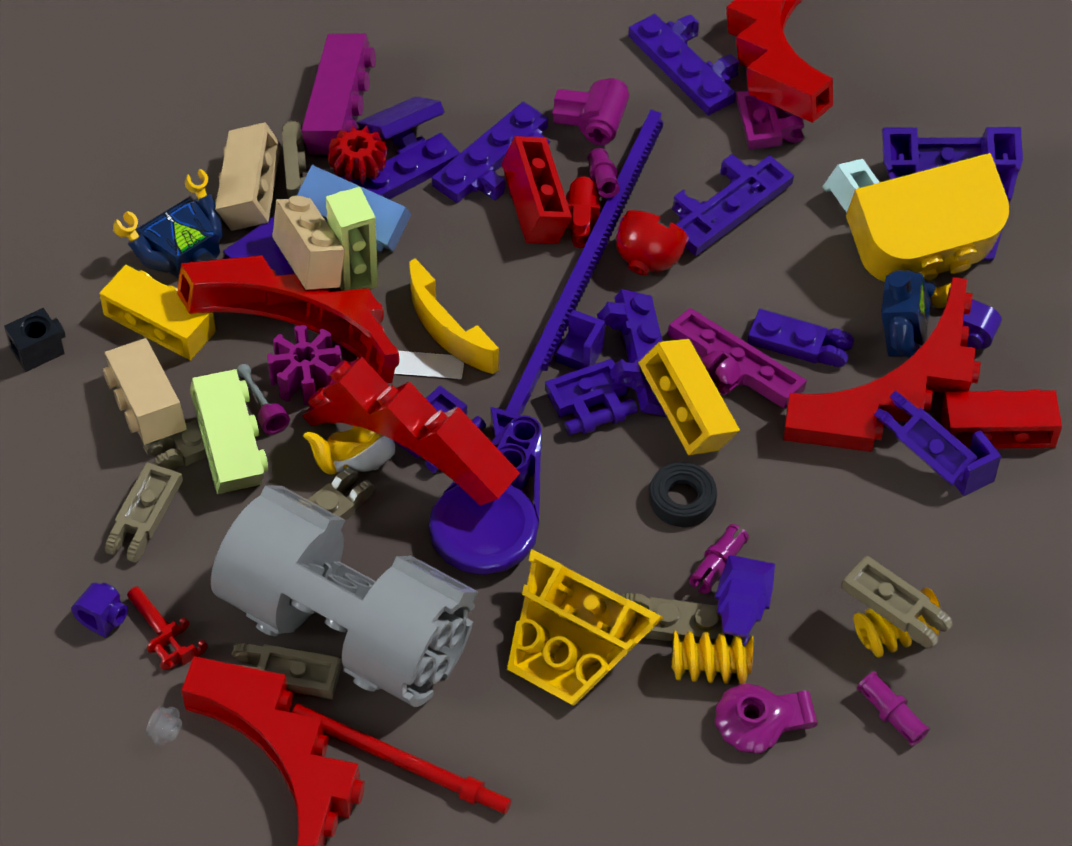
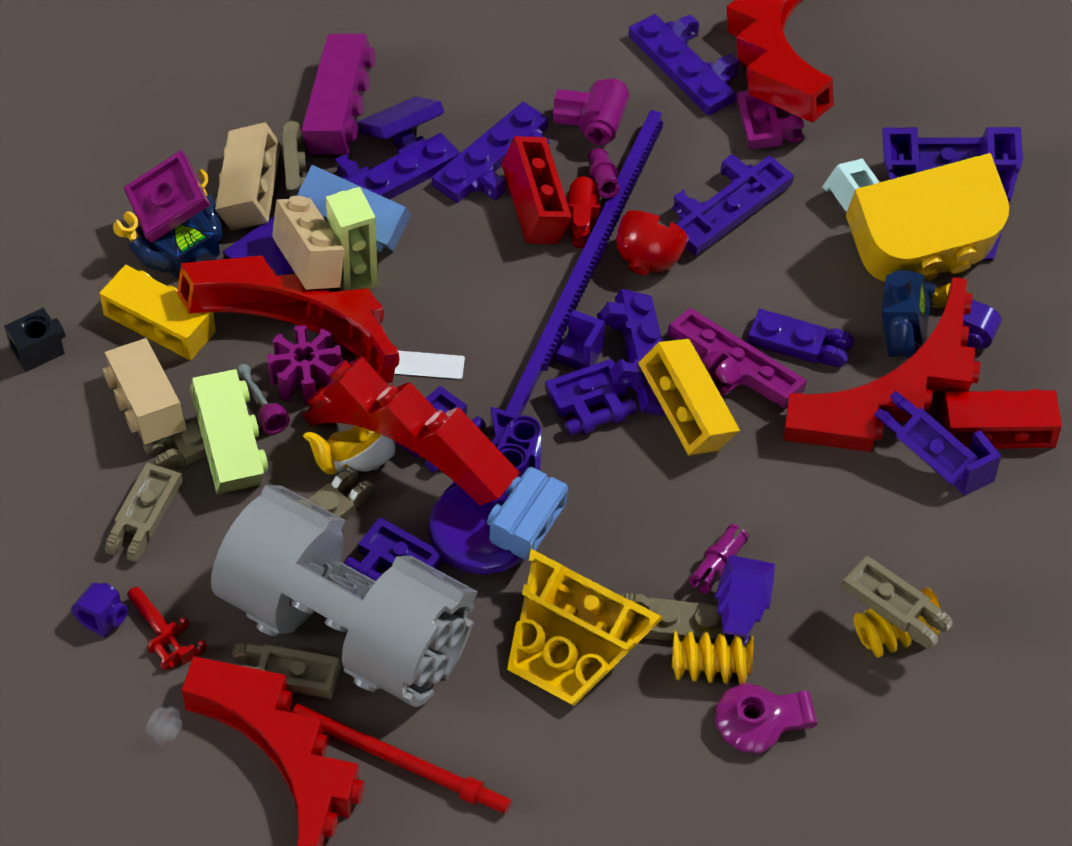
(166, 196): none -> magenta tile
(357, 154): red gear -> none
(386, 542): none -> dark purple plate
(470, 346): yellow slope -> none
(527, 513): none -> medium blue brick
(680, 514): black tyre -> none
(893, 708): magenta pin -> none

